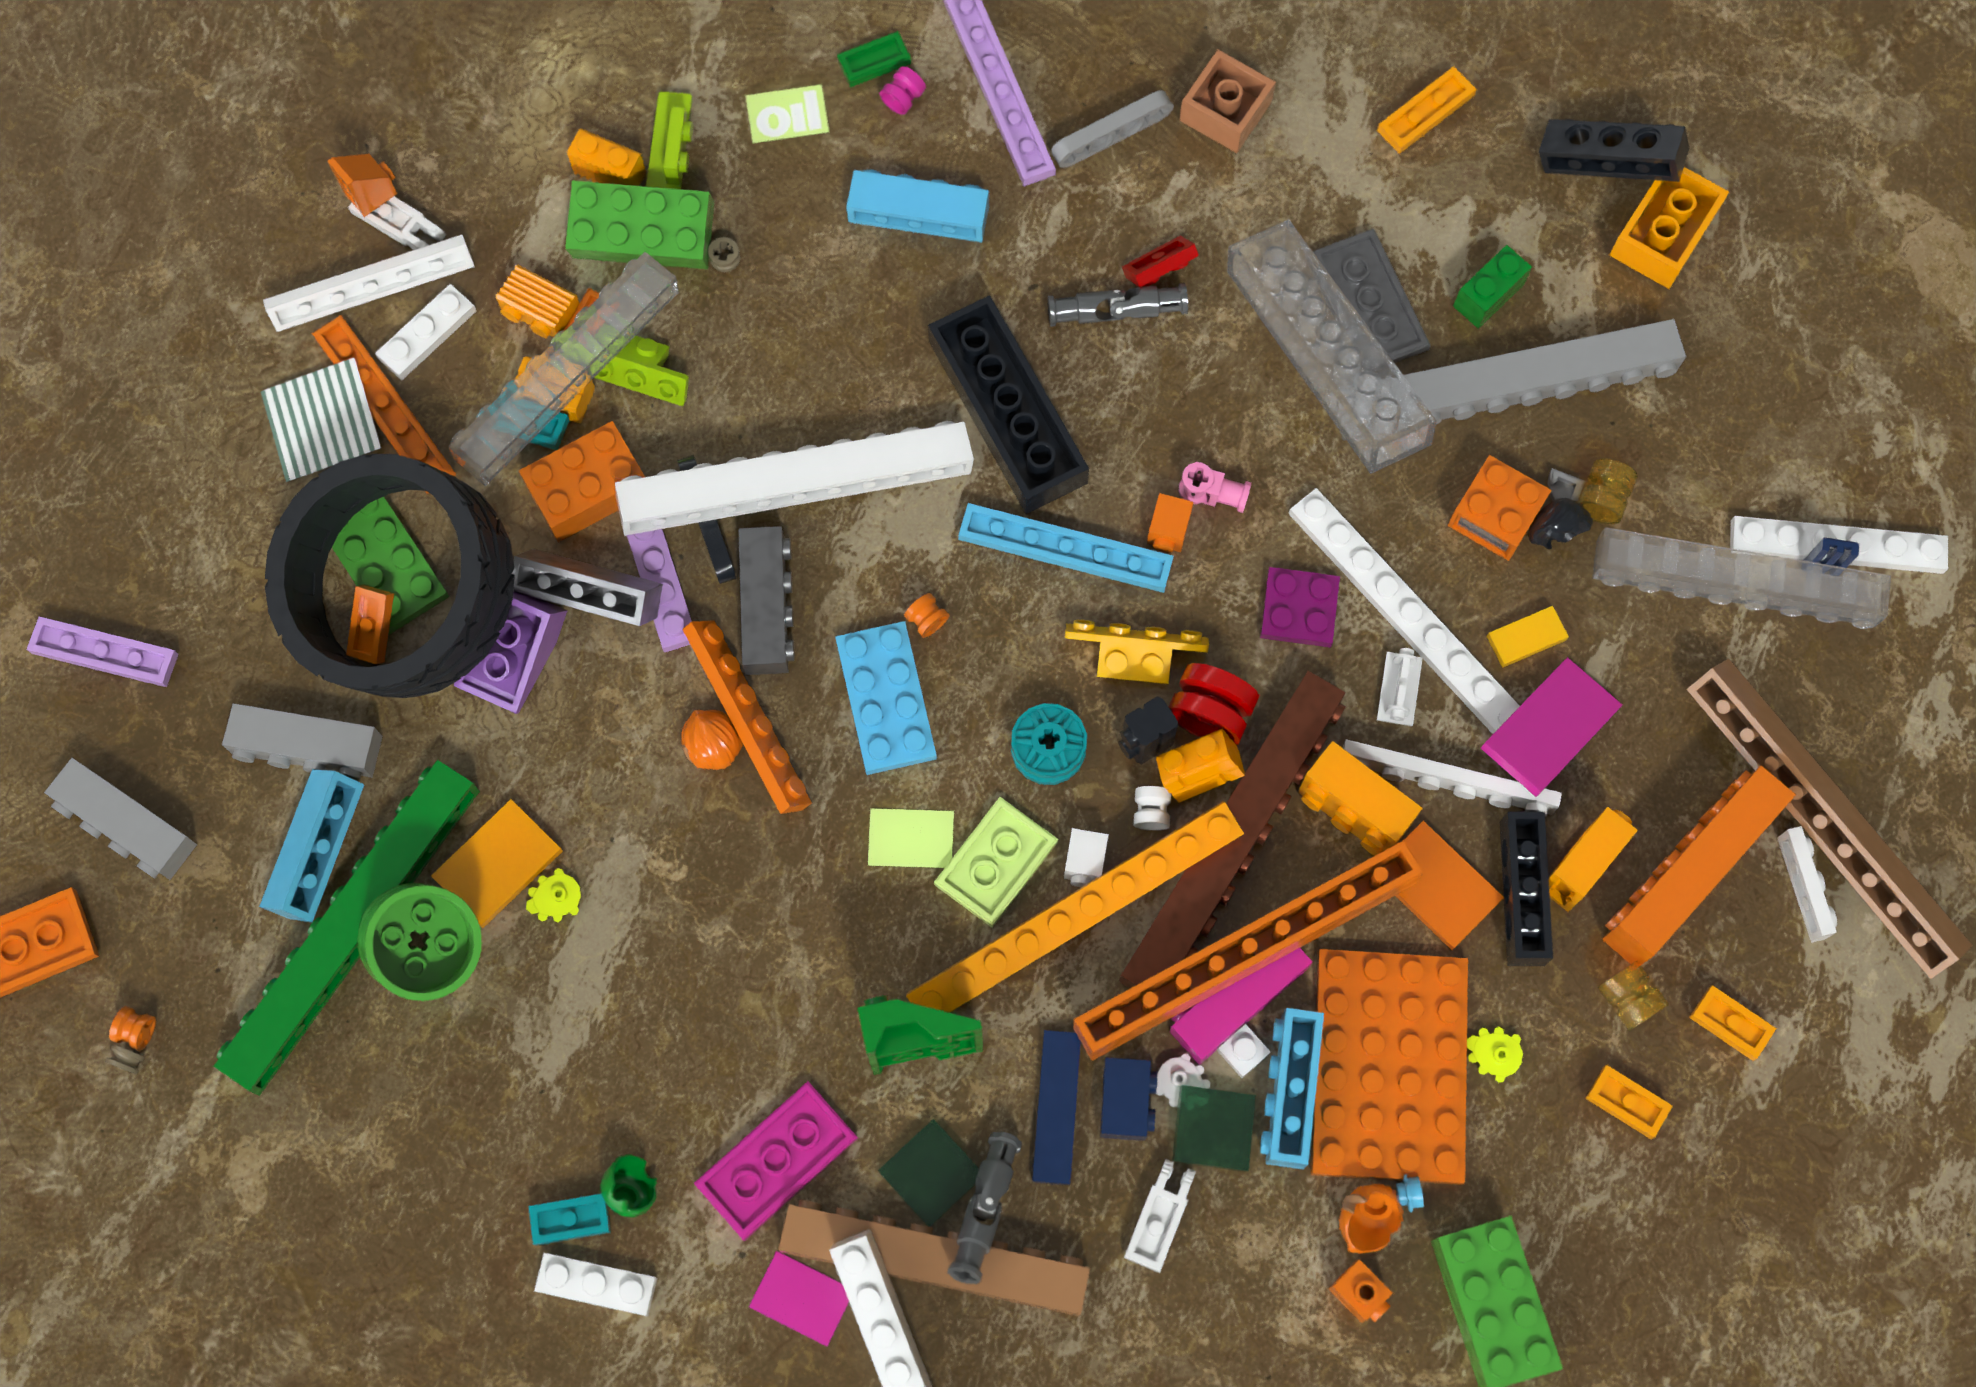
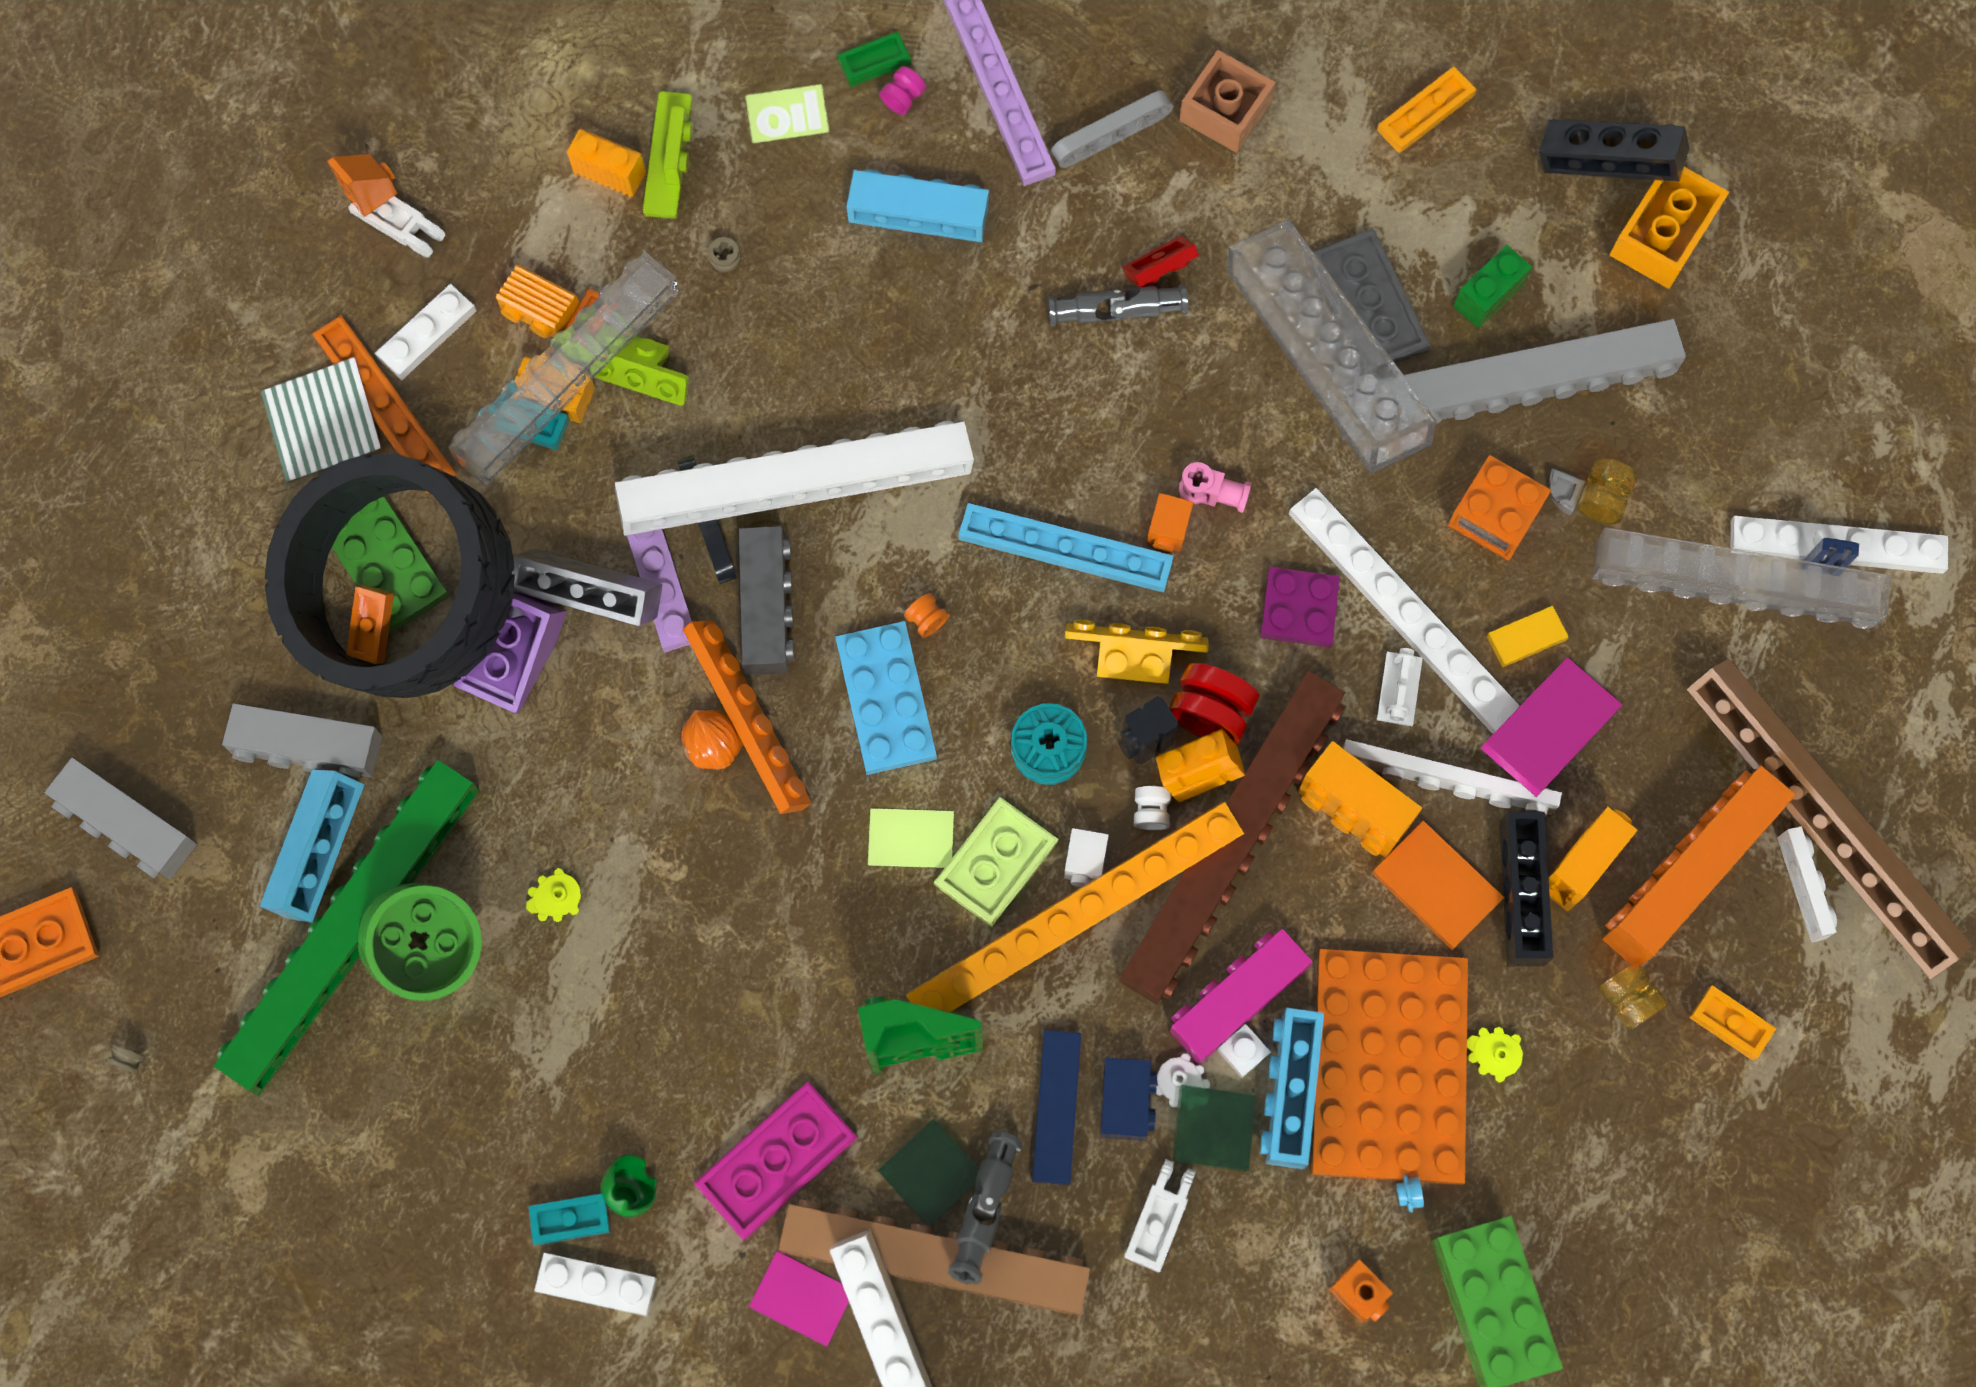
(102, 651): lavender plate -> none
(132, 1028): orange wheel -> none
(368, 283): white plate -> none
(497, 862): light orange tile -> none
(578, 480): orange brick -> none
(628, 220): bright green brick -> none
(1008, 404): black brick -> none
(1247, 950): orange brick -> none
(1370, 1218): orange hair -> none
(1559, 522): black hair -> none
(1629, 1102): light orange plate -> none

